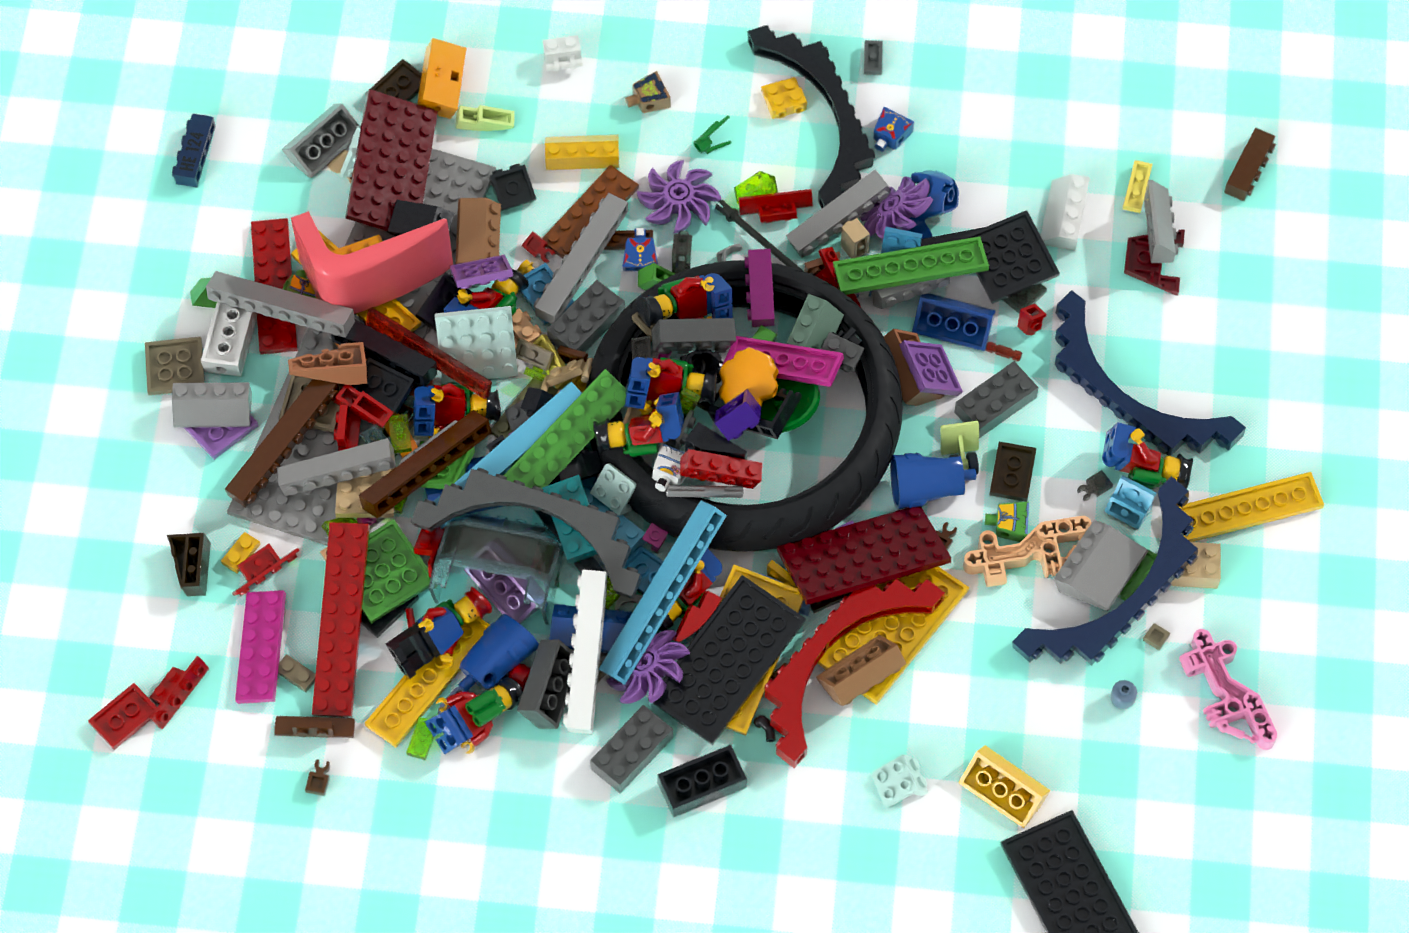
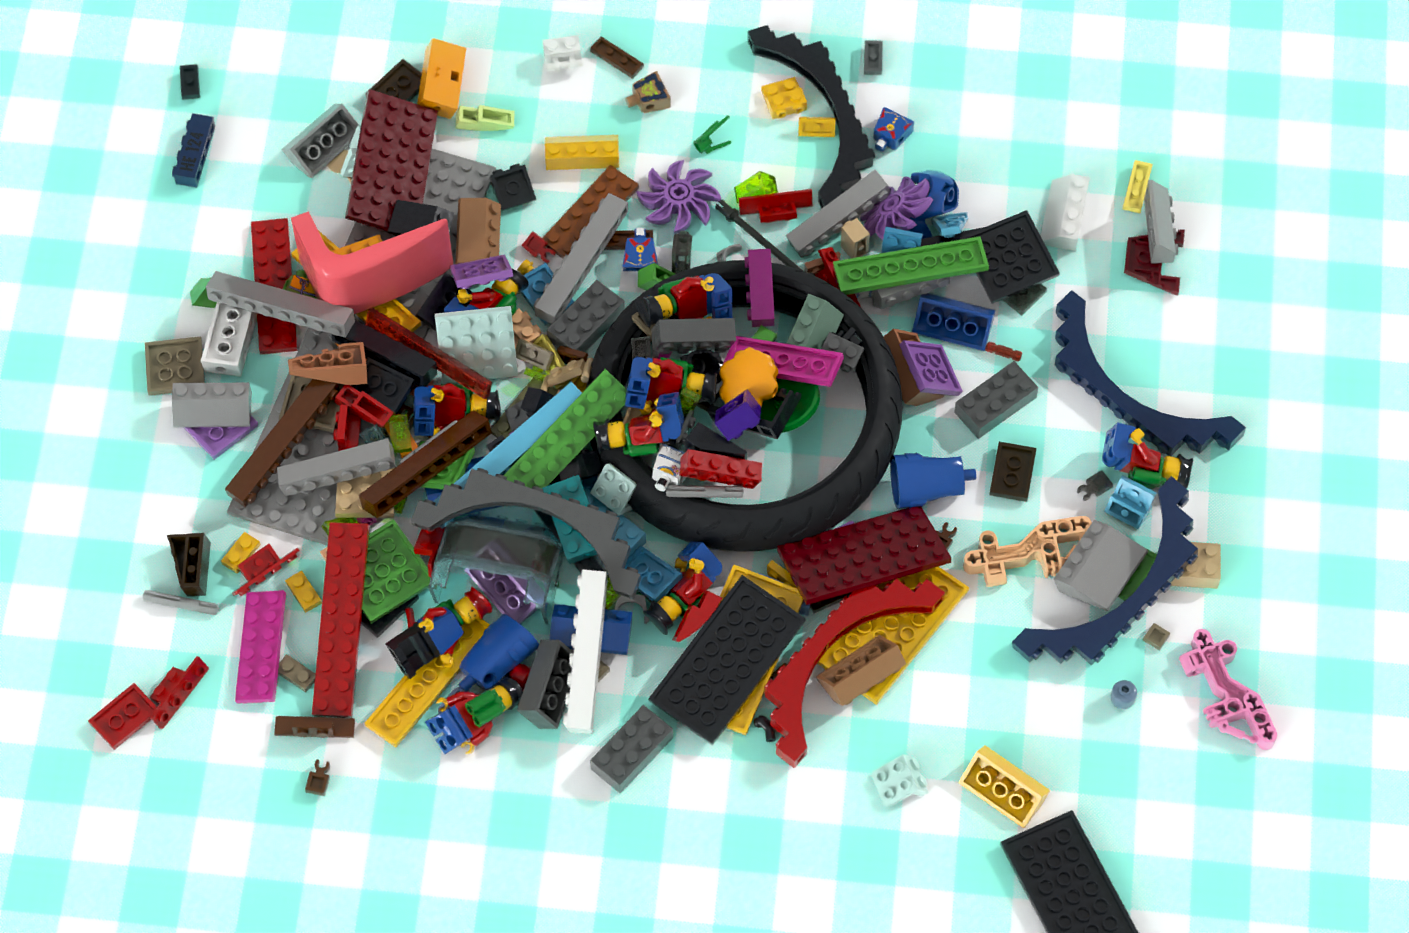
(180, 602): none -> light grey axle
(189, 81): none -> black plate
(303, 591): none -> yellow plate
(420, 741): clear neon green plate -> none
(616, 57): none -> reddish brown tile
(652, 667): medium lavender piece -> none
(655, 536): dark pink bracket -> none
(662, 592): medium azure brick -> none
(702, 781): black brick -> none
(817, 126): none -> yellow plate
(950, 224): none -> medium azure wing
(960, 439): yellowish green plate -> none
(1010, 520): torso -> none
(1031, 319): red brick -> none
(1249, 164): reddish brown brick -> none
(1253, 506): yellow plate -> none

